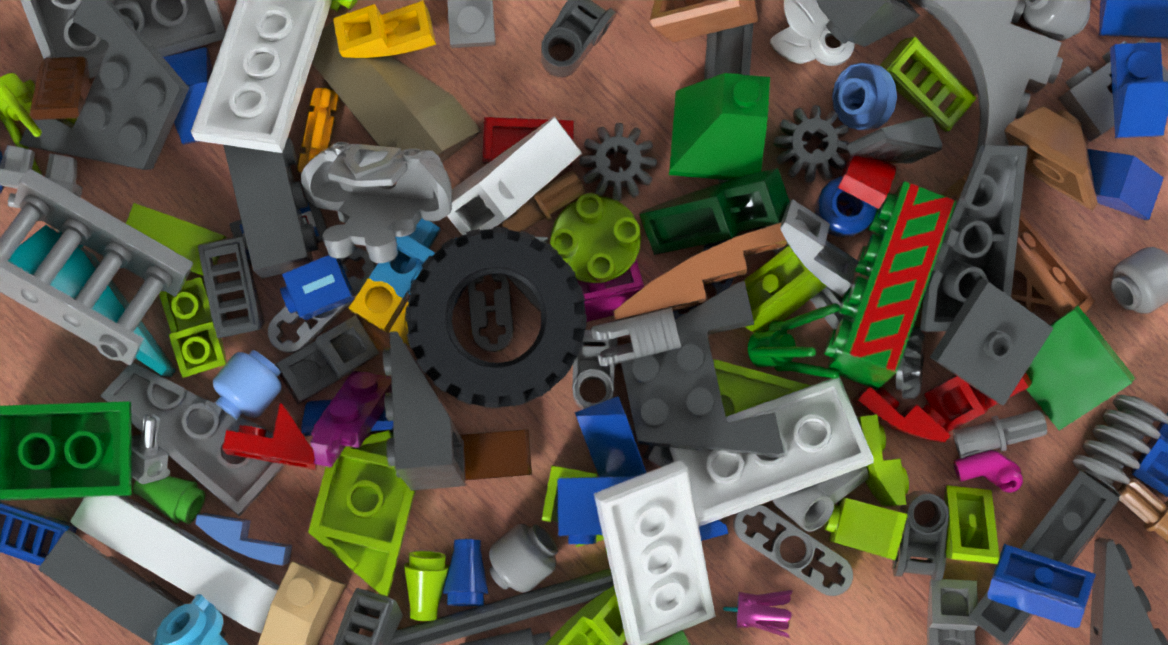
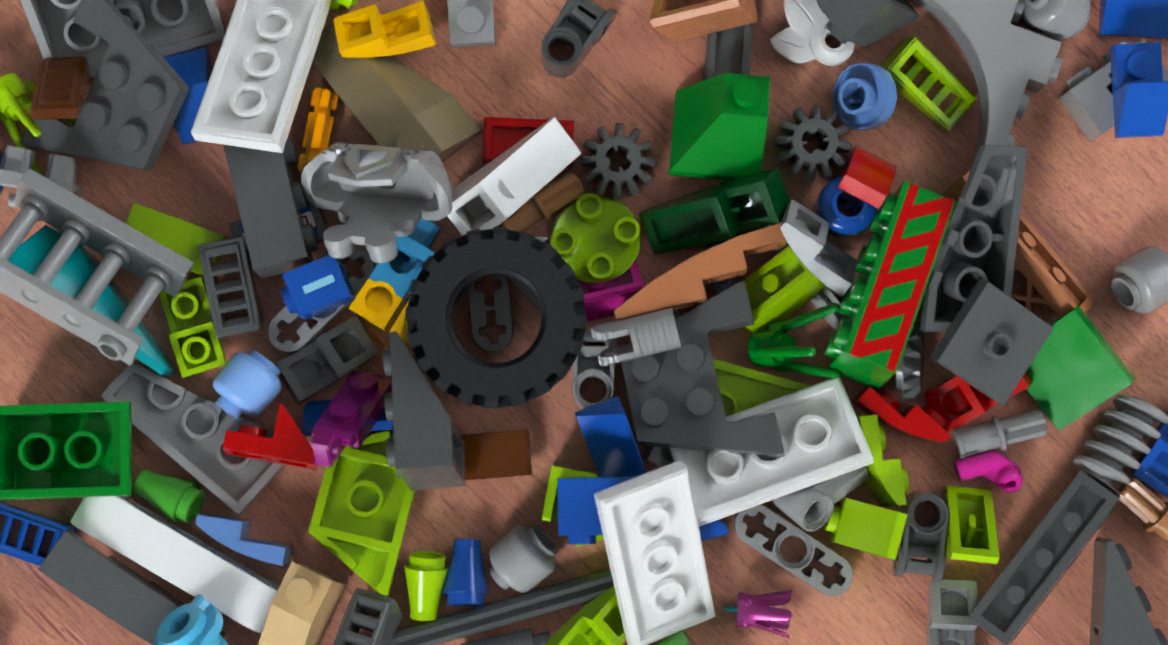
(147, 458): piece -> none
(899, 142): dark grey slope -> none
(1041, 586): blue slope -> none
(1056, 152): medium nougat slope -> none
(1124, 183): blue slope -> none

